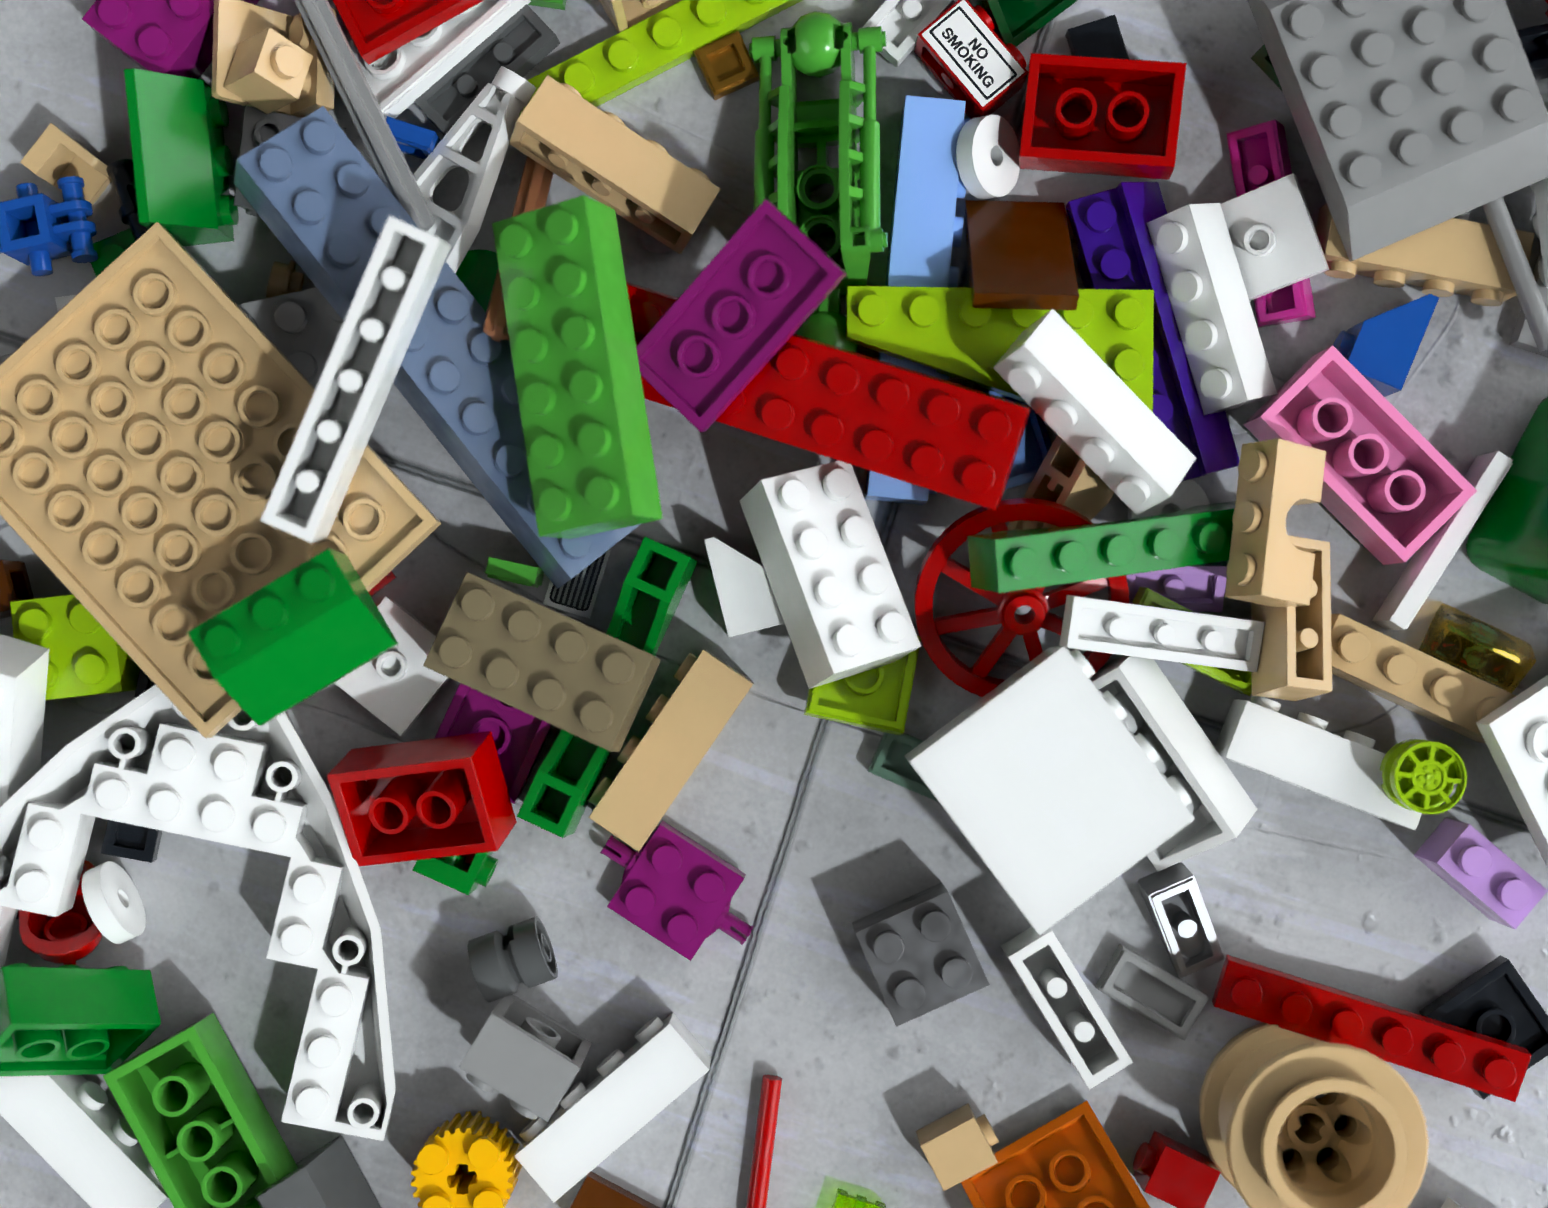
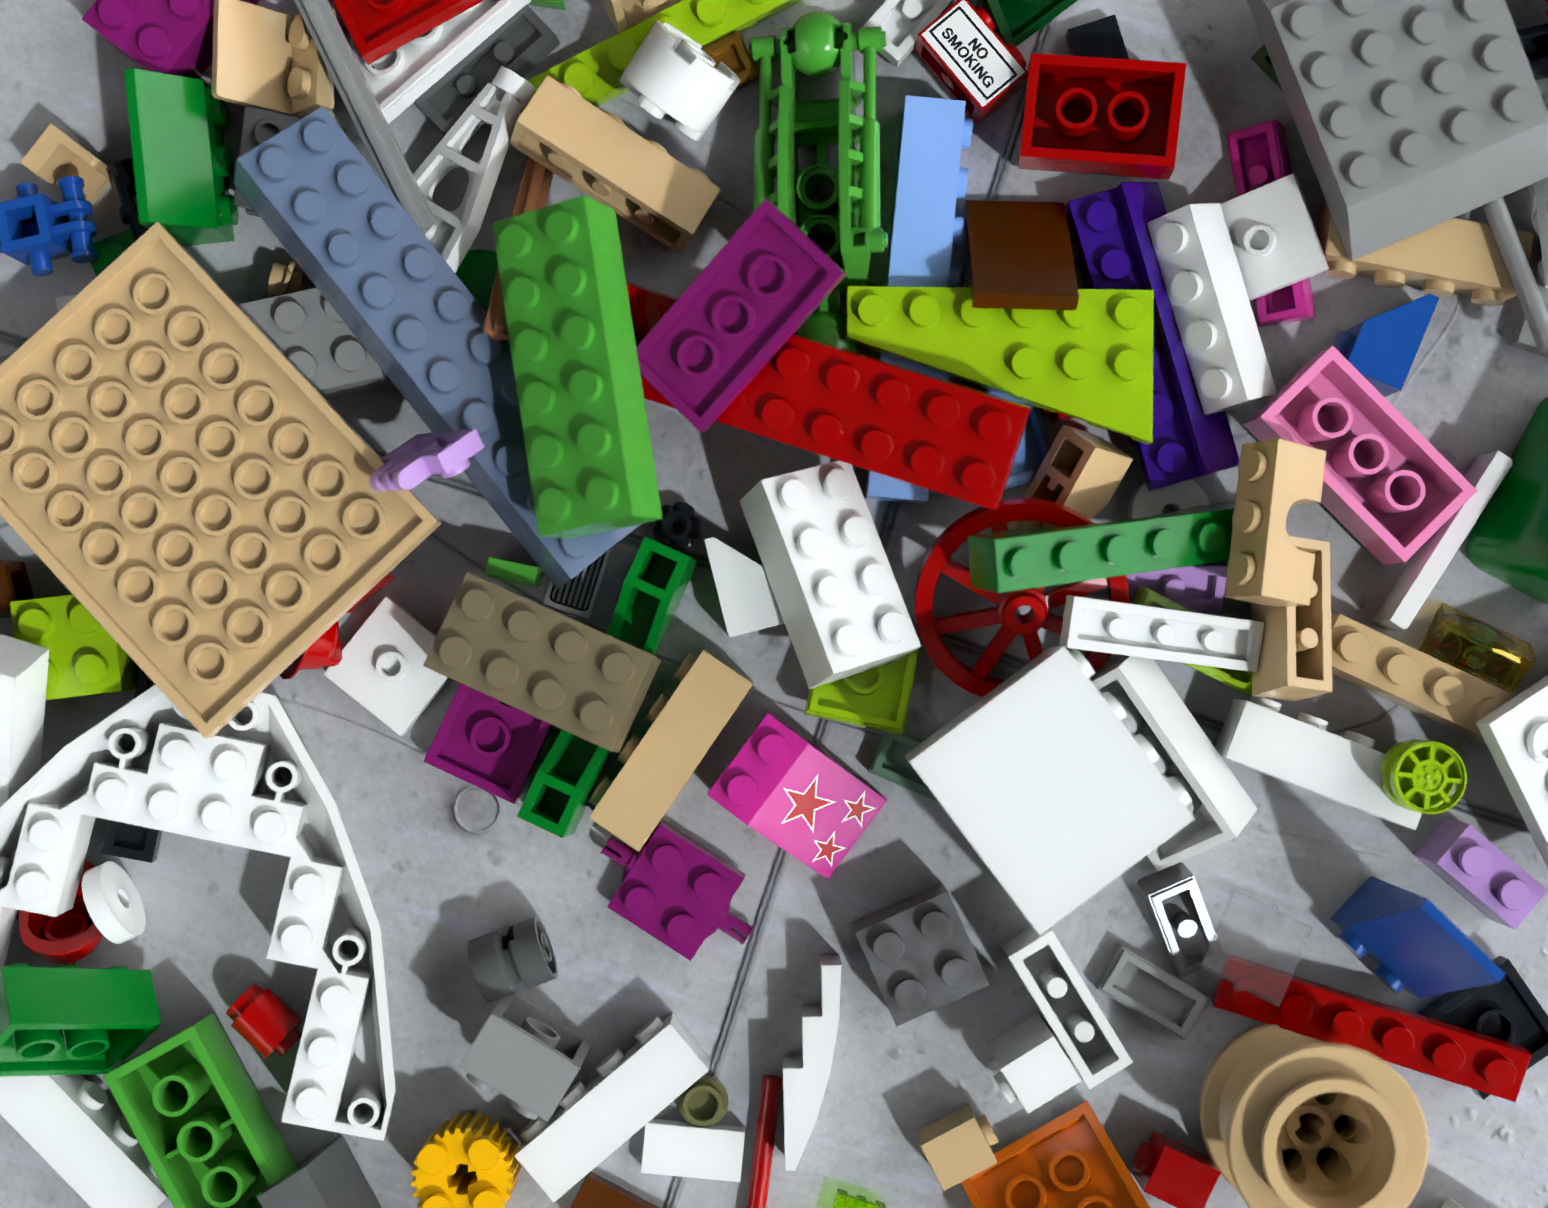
(265, 1021): none -> red brick
(268, 71): tan brick -> none
(293, 636): green slope -> none
(356, 381): white brick -> none
(413, 138): blue tile -> none
(423, 799): red brick -> none
(425, 456): none -> lavender hinge
(458, 874): green bracket -> none
(679, 80): none -> white brick
(690, 528): none -> black plate
(693, 1151): none -> white tile
(704, 1102): none -> olive plate
(796, 795): none -> dark pink slope
(808, 1074): none -> white slope
(988, 156): white piece -> none
(1031, 1064): none -> white brick
(1095, 413): white brick -> none
(1256, 947): none -> clear piece
(1411, 942): none -> blue slope

